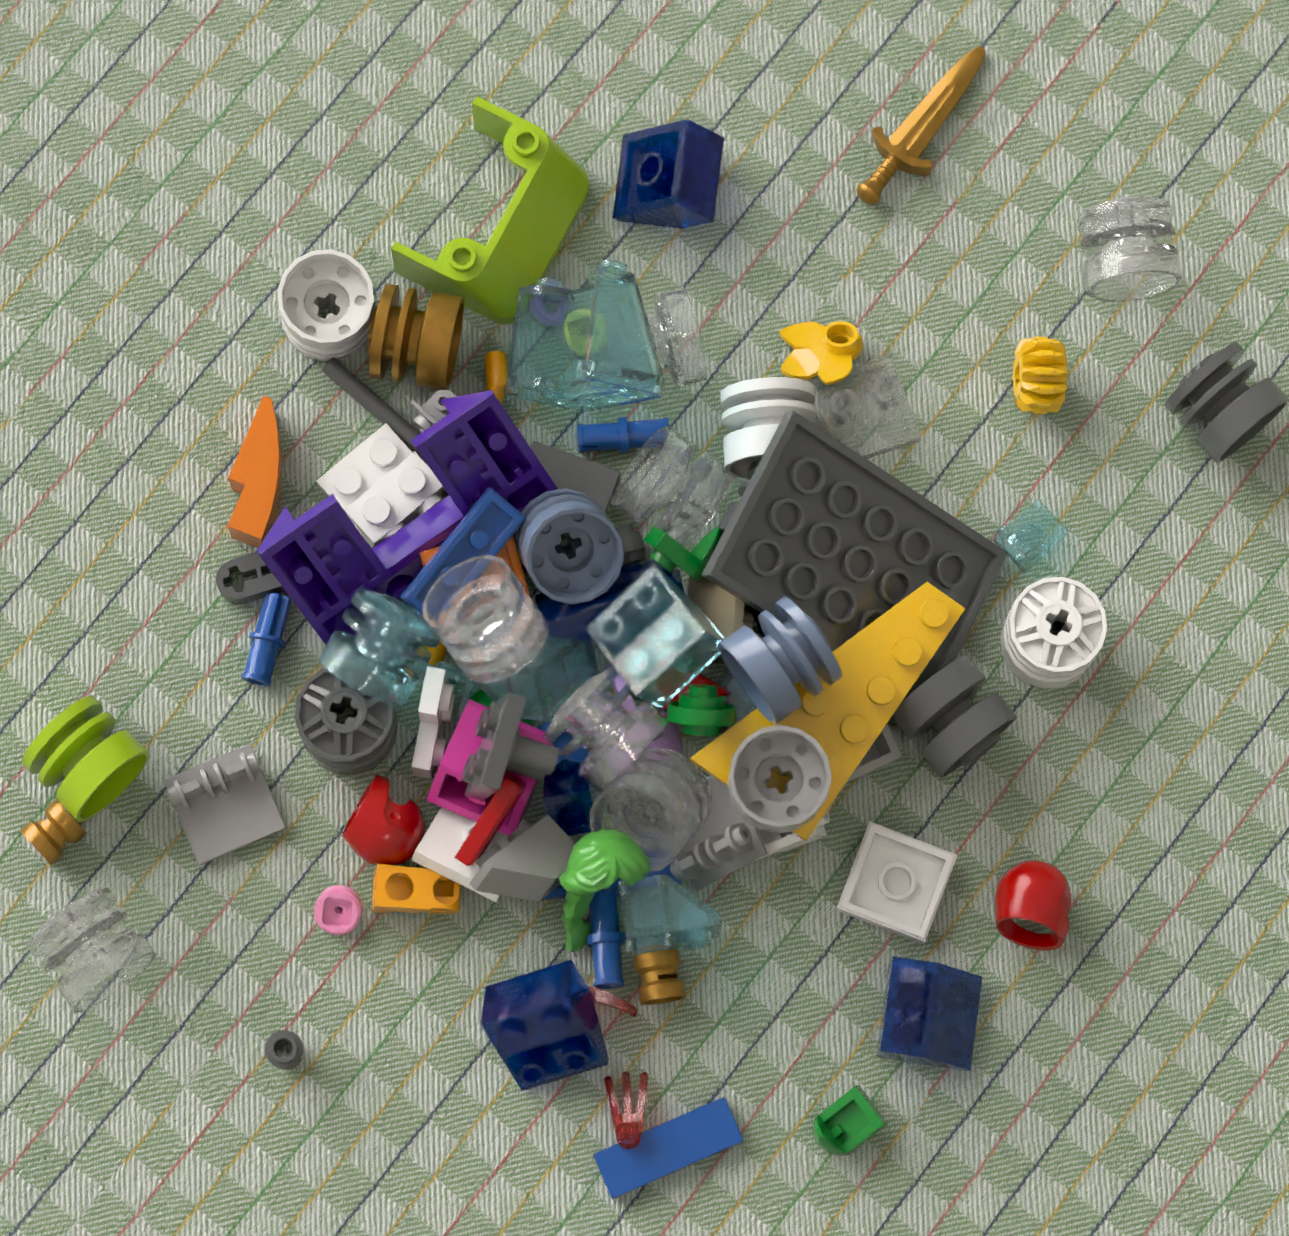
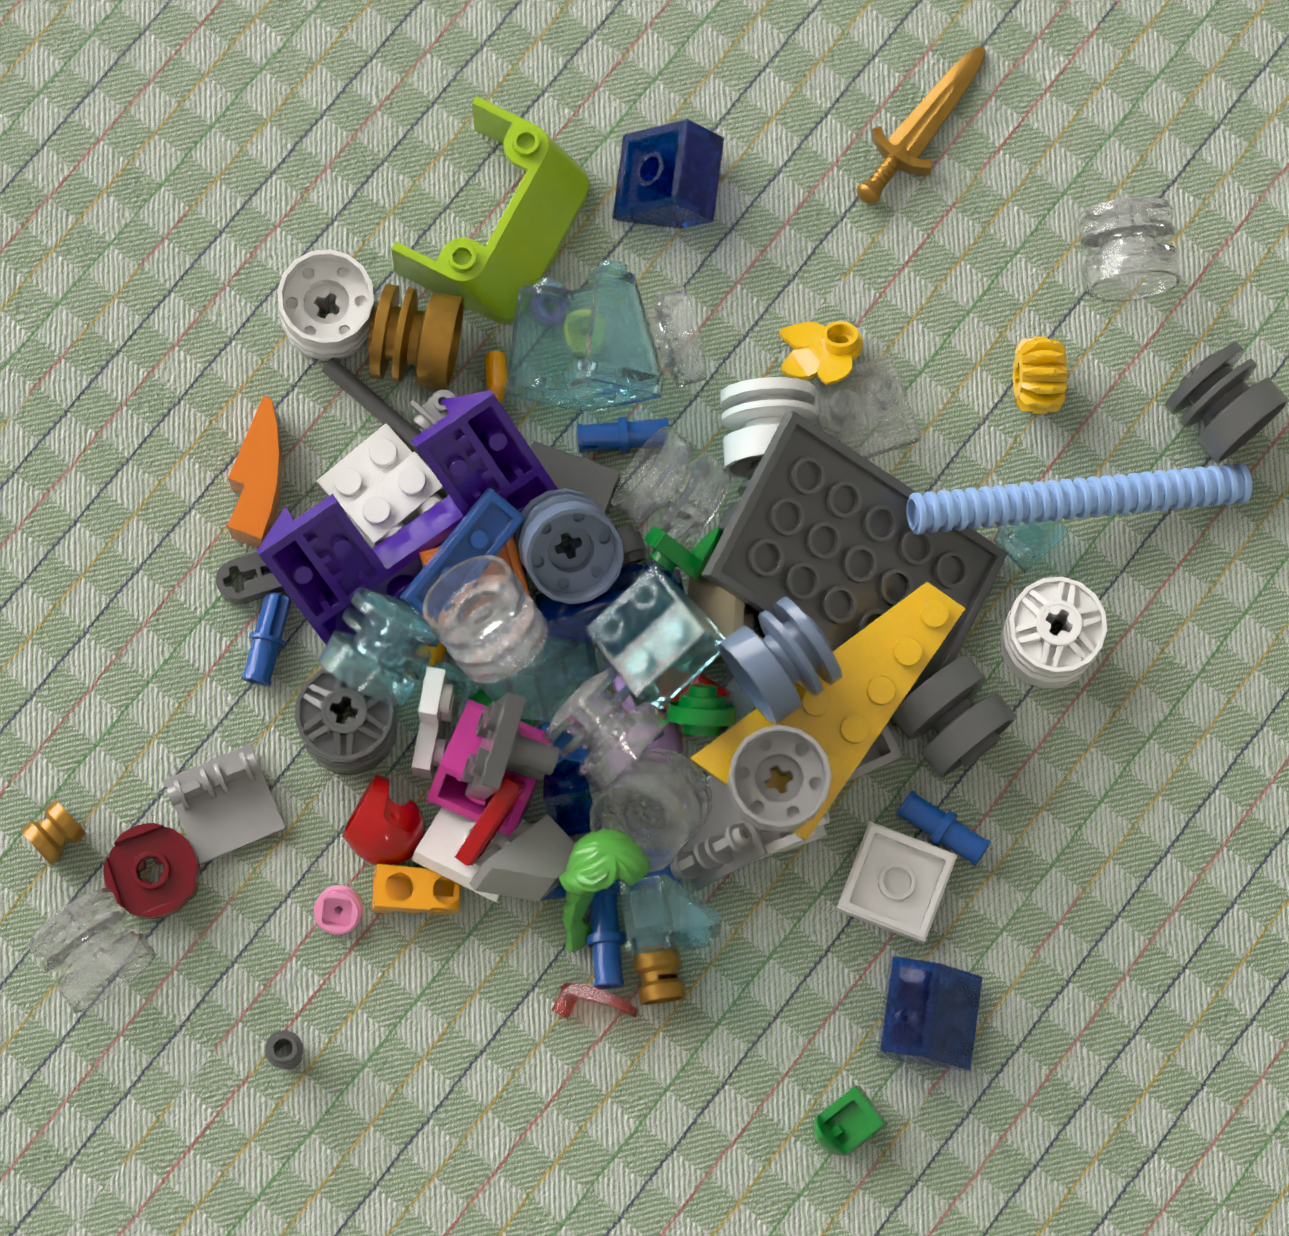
(81, 753): lime wheel -> none
(176, 883): none -> dark red plate
(544, 1025): clear blue slope -> none
(629, 1125): clear red piece -> none
(669, 1148): blue tile -> none
(943, 828): none -> blue pin
(1036, 894): red helmet -> none
(1079, 498): none -> light blue piece

